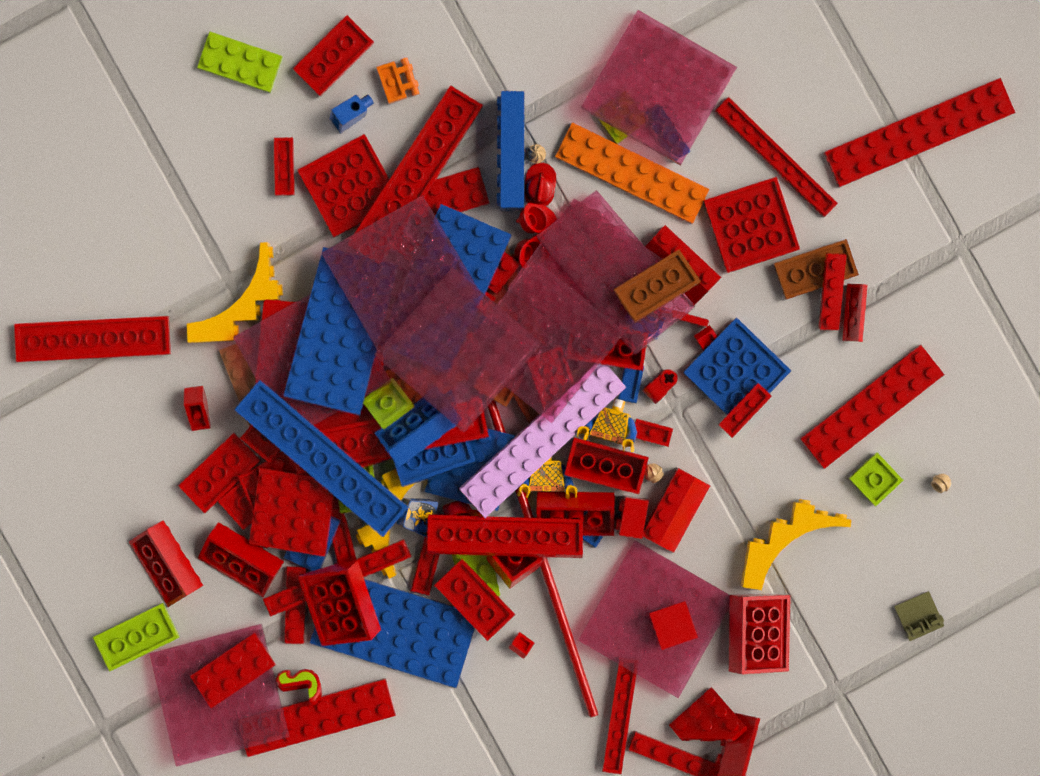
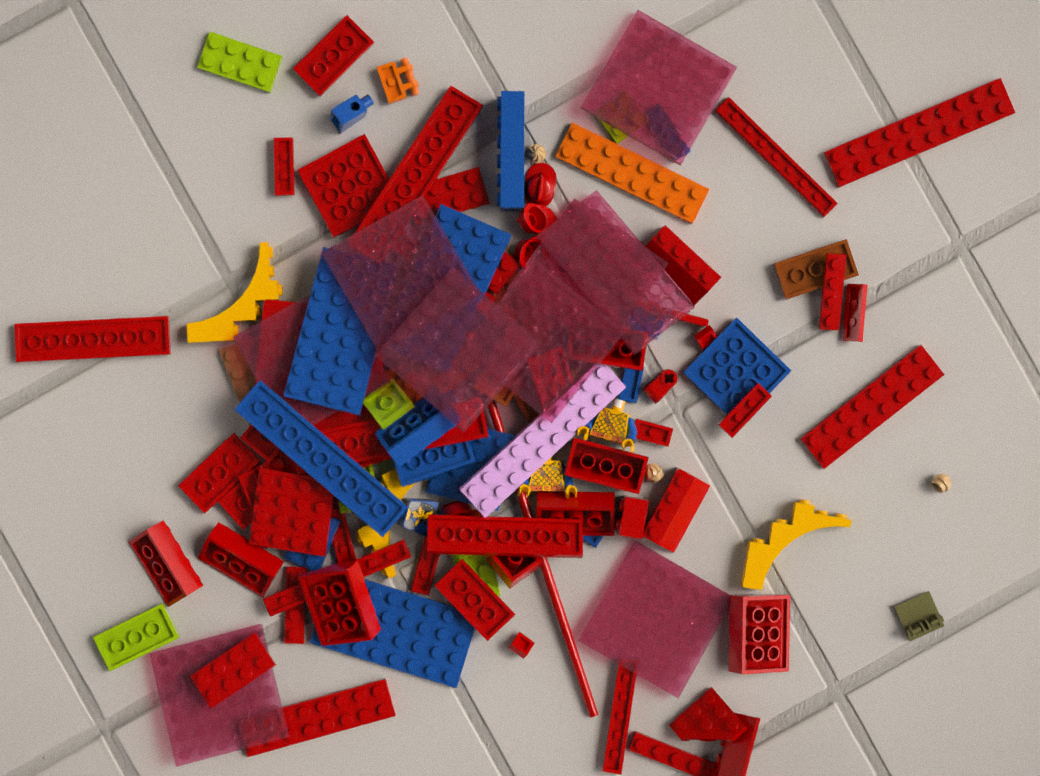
(197, 408): red slope -> none
(301, 680): red animal -> none
(657, 286): dark orange plate -> none
(673, 625): red tile -> none
(751, 224): red plate -> none
(876, 479): lime plate -> none

